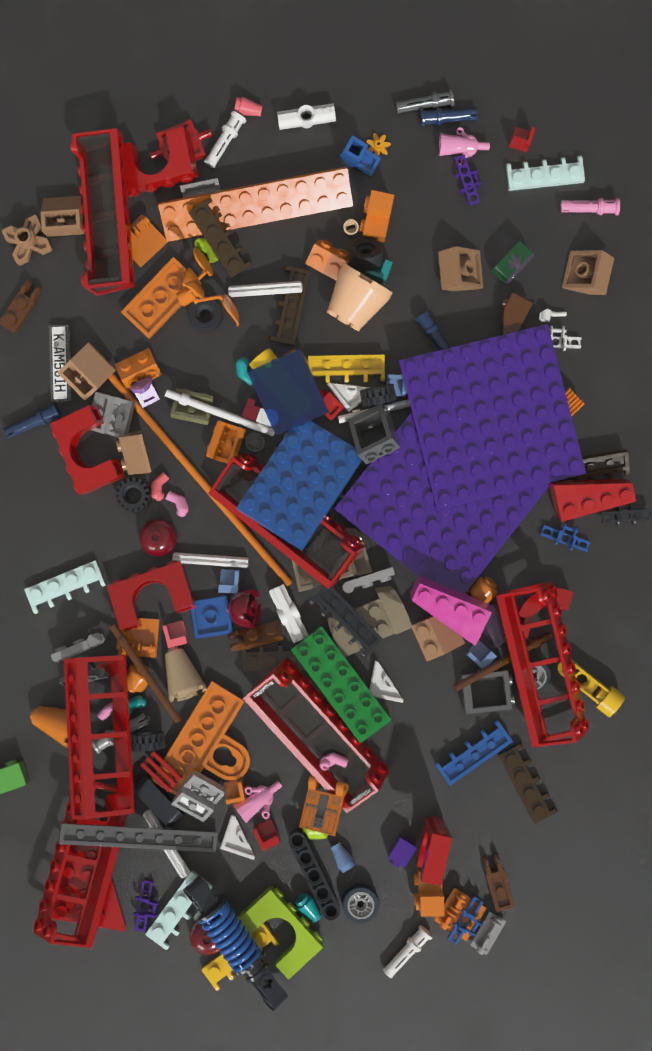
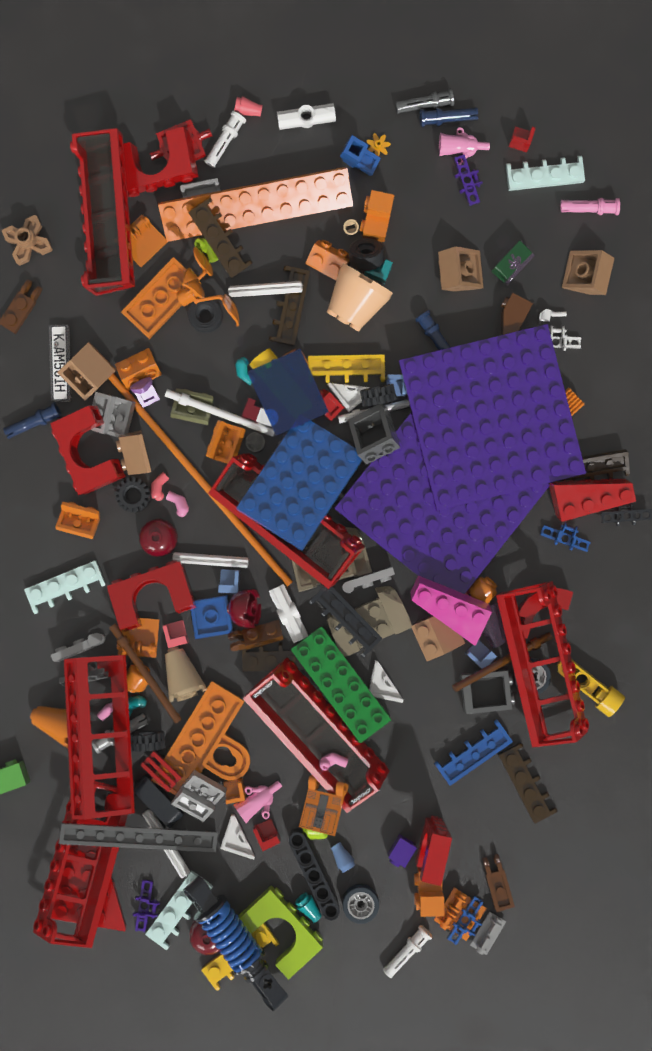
(62, 216): medium nougat slope -> none
(78, 520): none -> orange bracket

